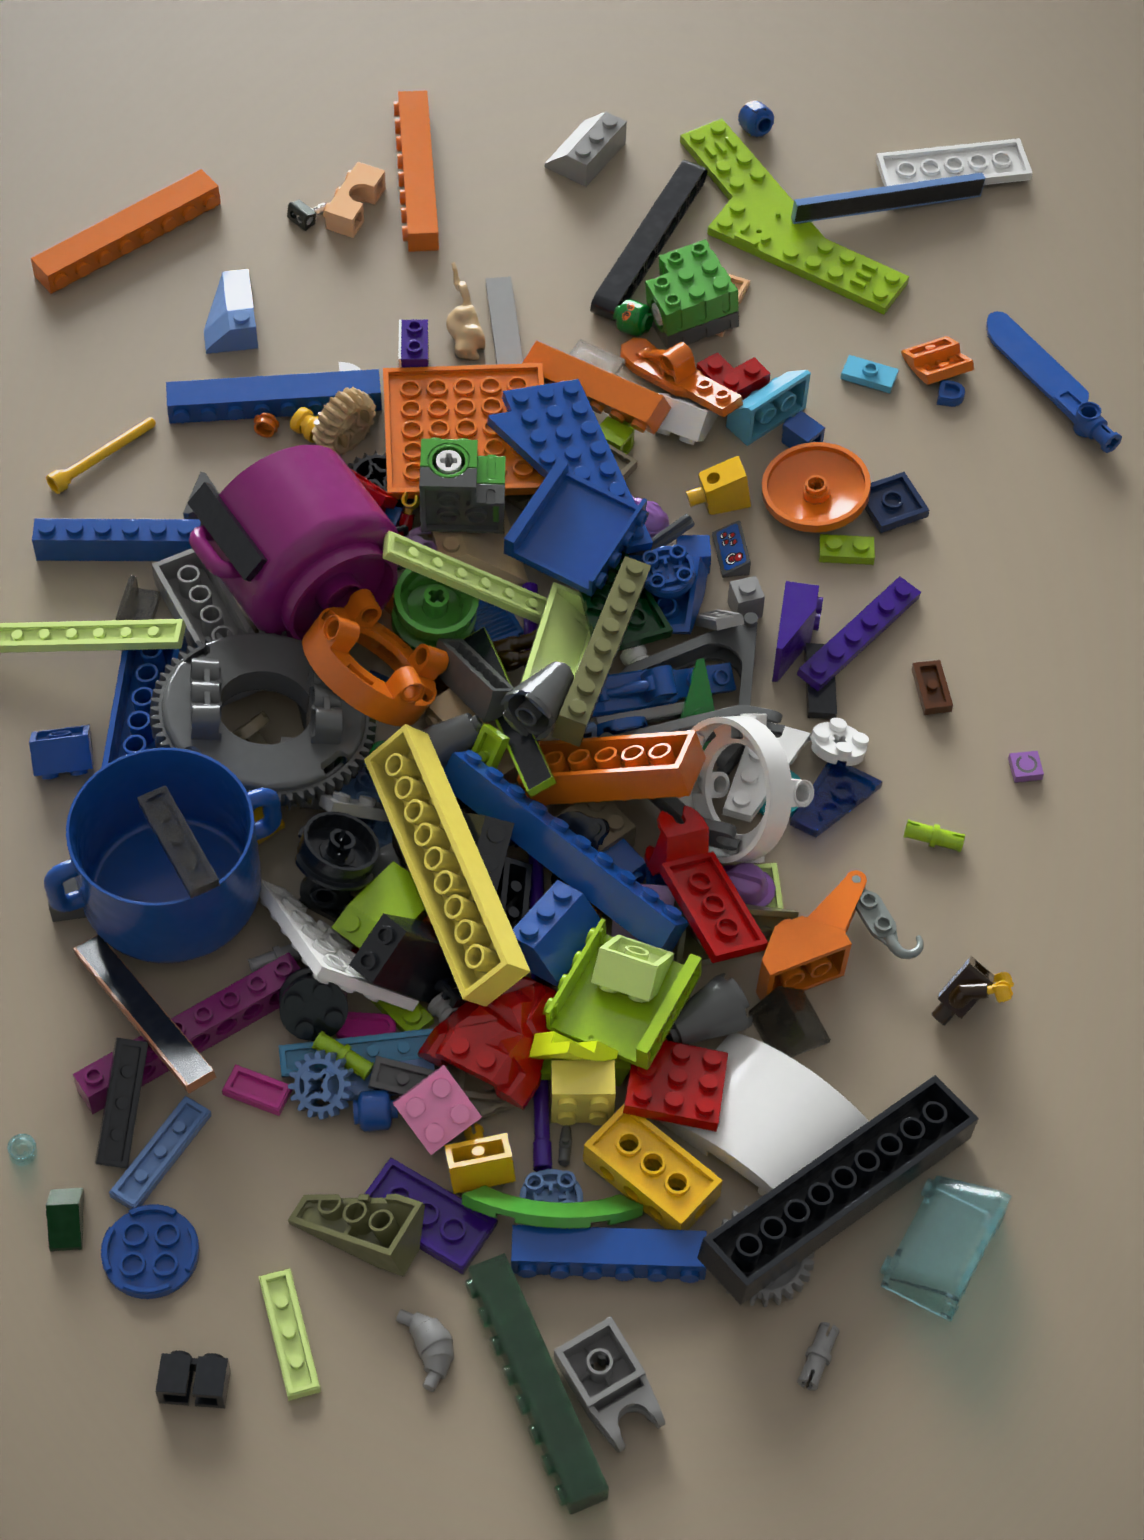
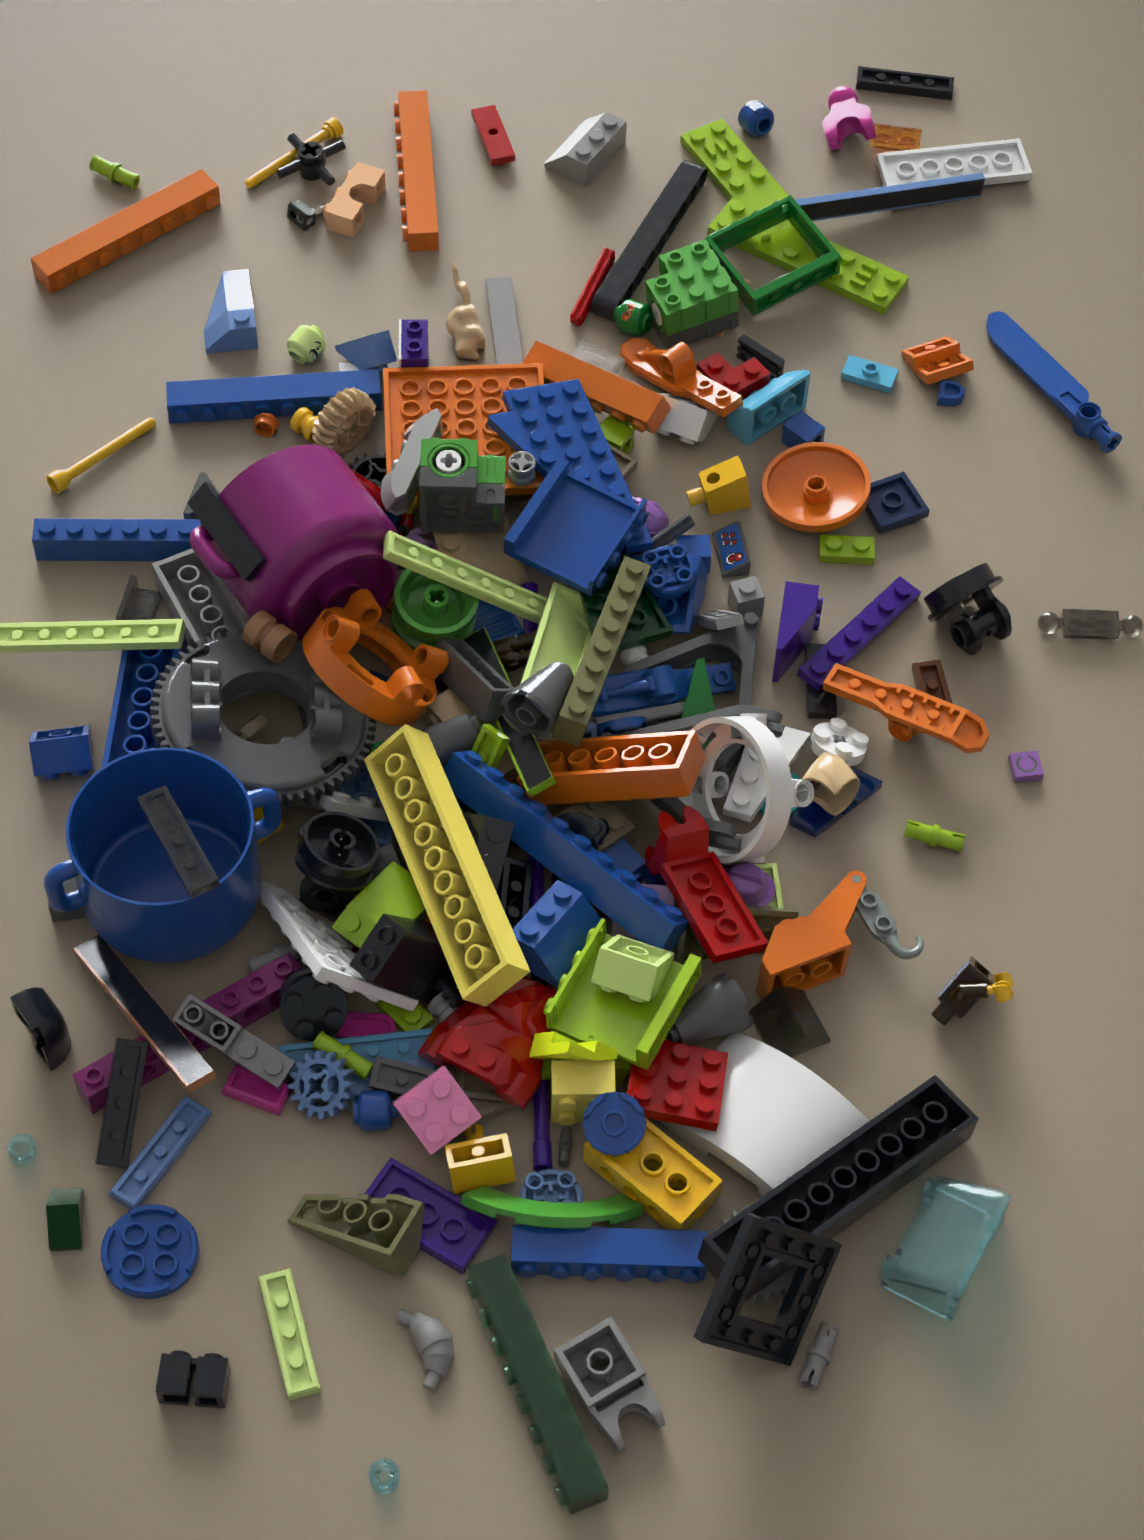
(44, 1024): none -> black brick
(114, 172): none -> lime pin
(234, 1041): none -> flat silver slope
(269, 637): none -> medium nougat wheel
(306, 344): none -> yellowish green head
(311, 160): none -> black bar
(331, 130): none -> yellow piece
(369, 351): none -> medium blue slope
(393, 1470): none -> clear light blue bush
(403, 480): none -> light grey brick
(493, 135): none -> red tile
(517, 463): none -> light grey wheel
(592, 285): none -> red axle
(614, 1123): none -> blue tile
(750, 348): none -> black tile
(778, 1341): none -> black plate
(792, 283): none -> green window
(833, 783): none -> tan piece
(846, 118): none -> dark pink piece
(896, 138): none -> clear orange plate
(905, 83): none -> black tile
(910, 709): none -> orange piece
(964, 589): none -> black piece
(1090, 624): none -> clear smoke plate

